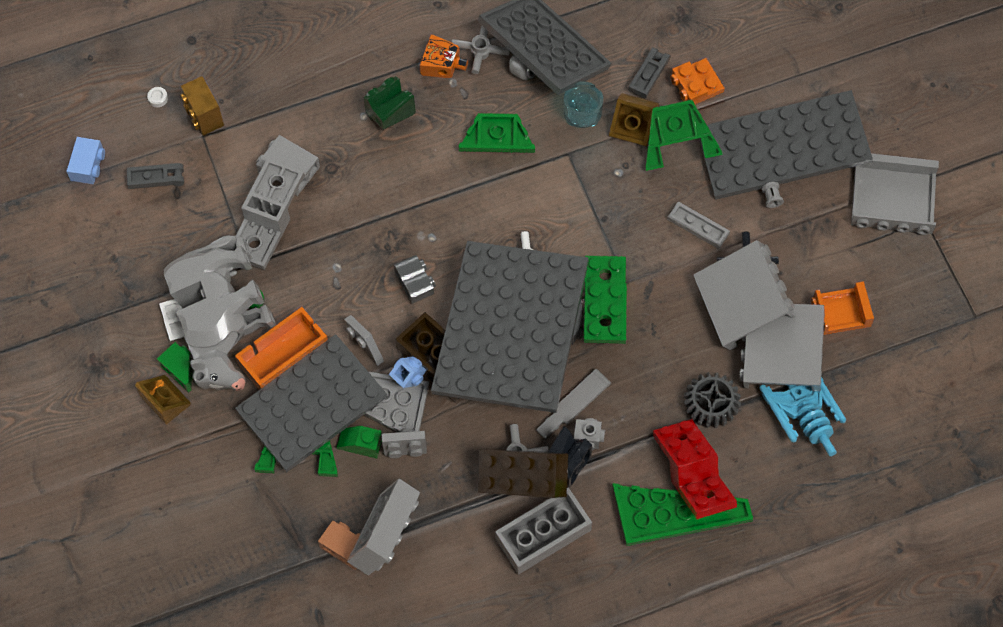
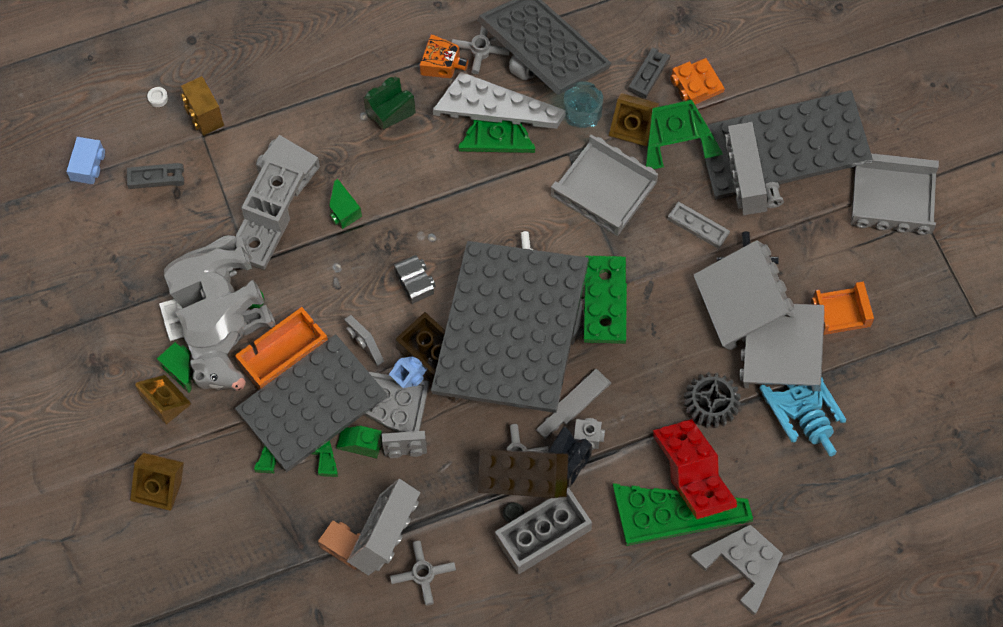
(156, 481): none -> pearl gold slope
(343, 207): none -> green slope
(423, 581): none -> light grey bar
(495, 103): none -> light grey wing
(512, 511): none -> pearl dark grey plate
(605, 185): none -> light grey panel
(746, 168): none -> light grey brick
(749, 555): none -> light grey wing

